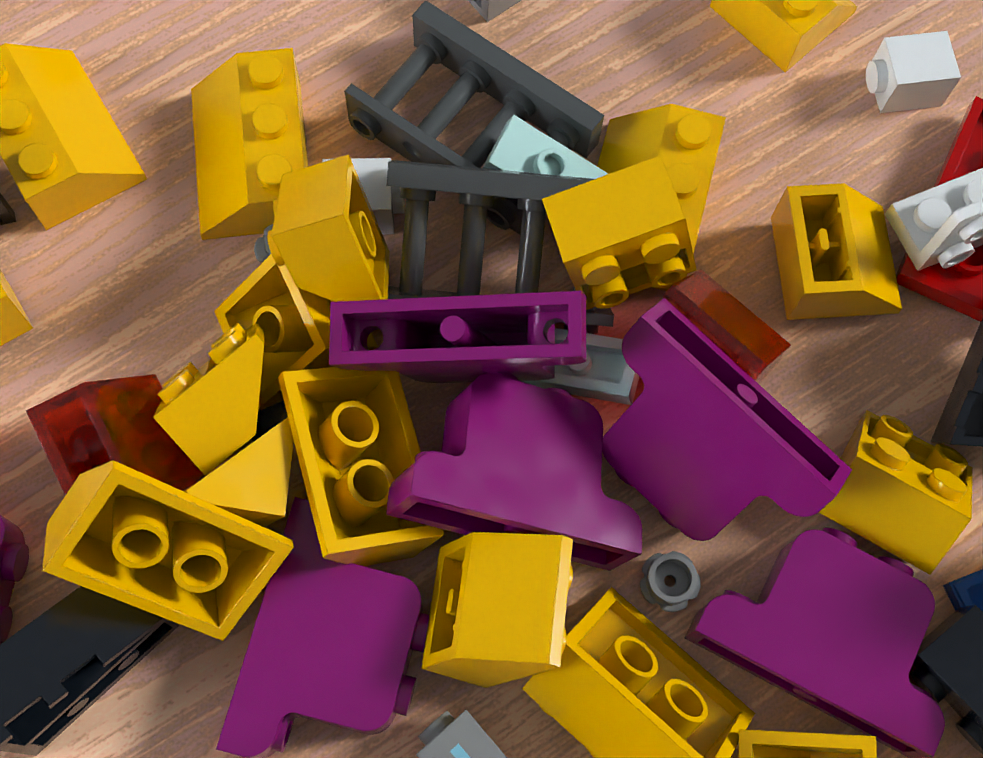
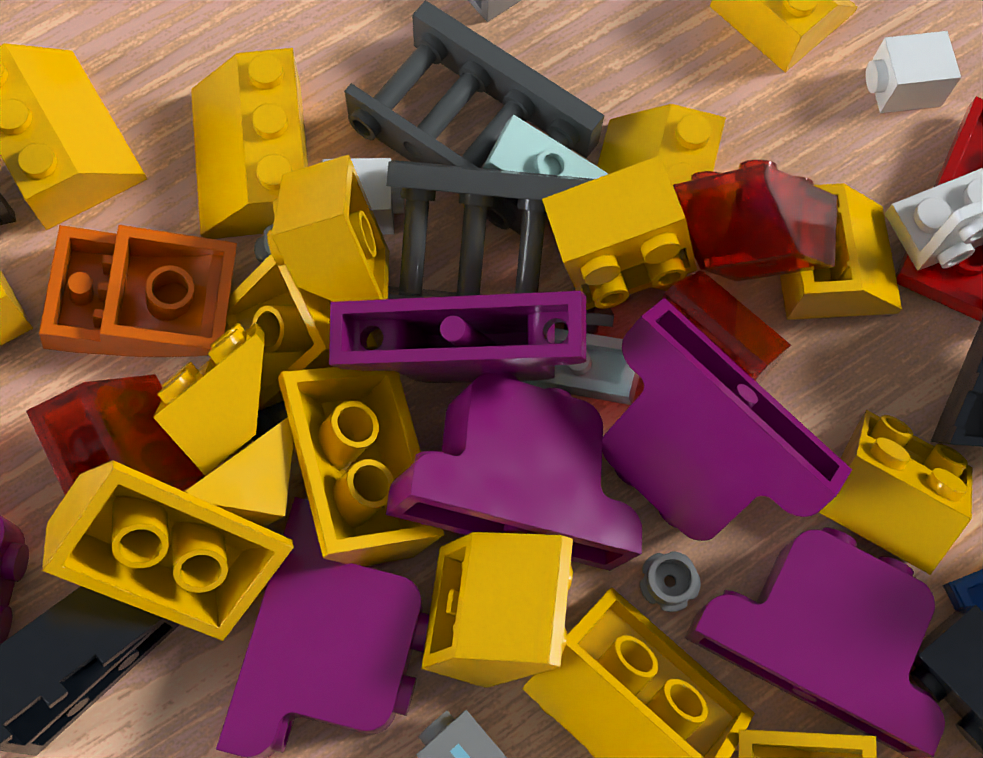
(136, 293): none -> orange slope
(758, 221): none -> clear red slope

